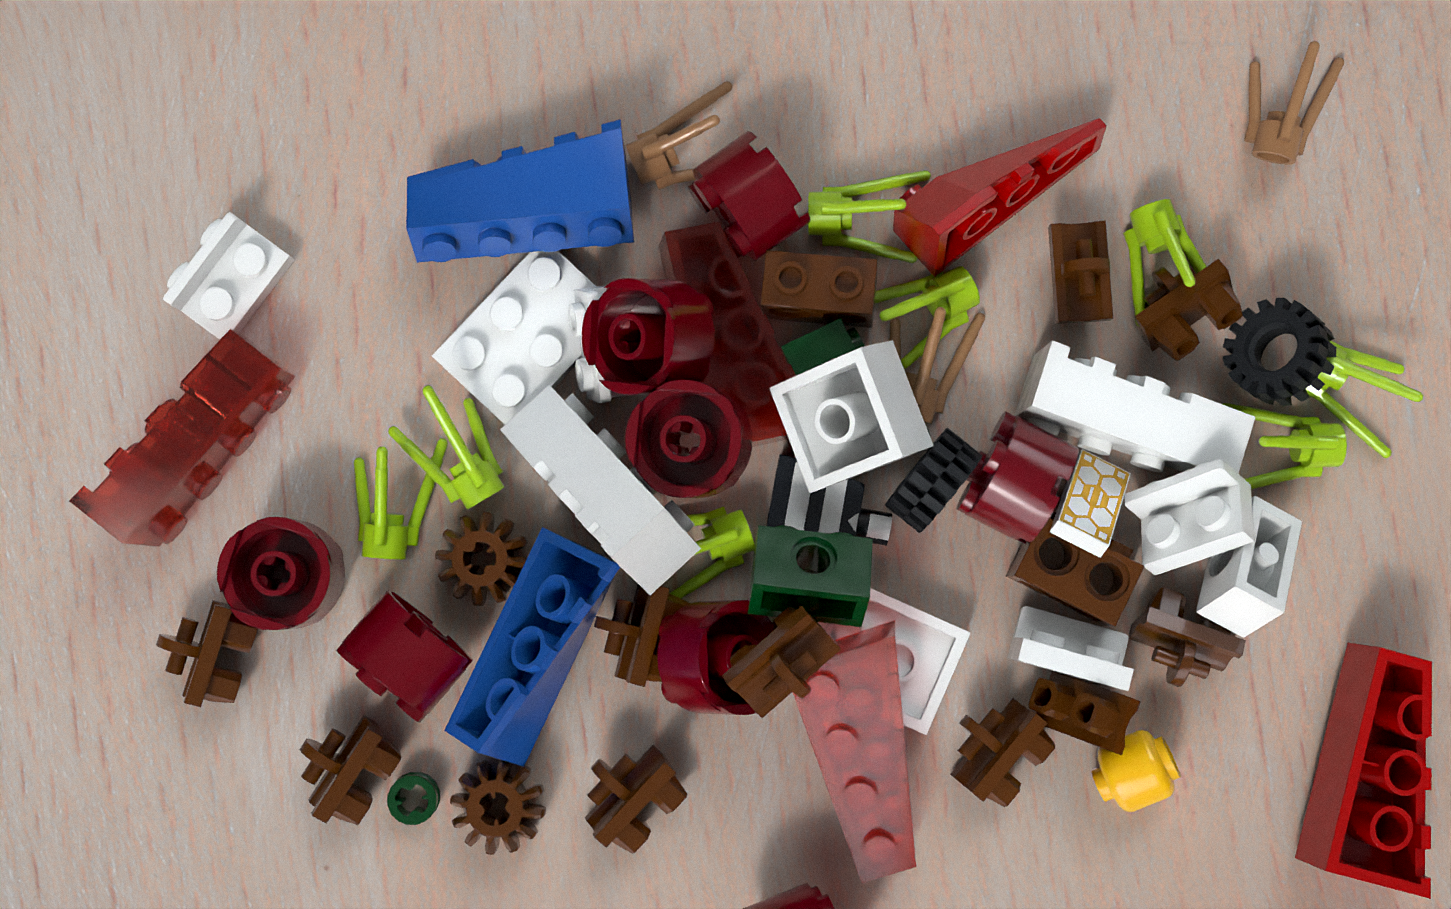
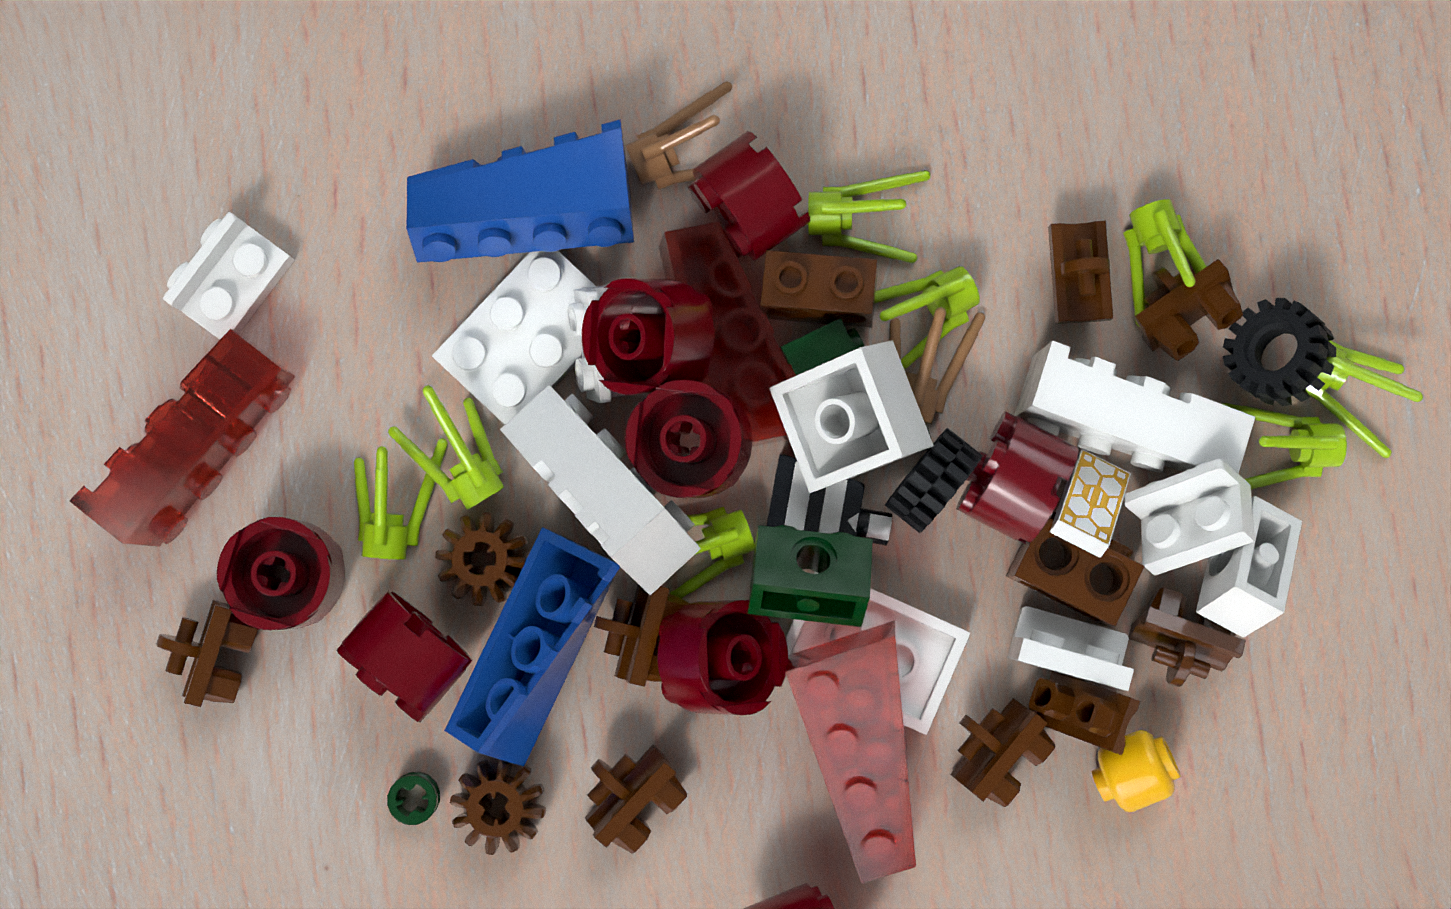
(336, 792): reddish brown hips -> none
(781, 661): reddish brown hips -> none
(974, 201): red wedge -> none
(1282, 135): medium nougat plant -> none
(1373, 774): red wedge -> none

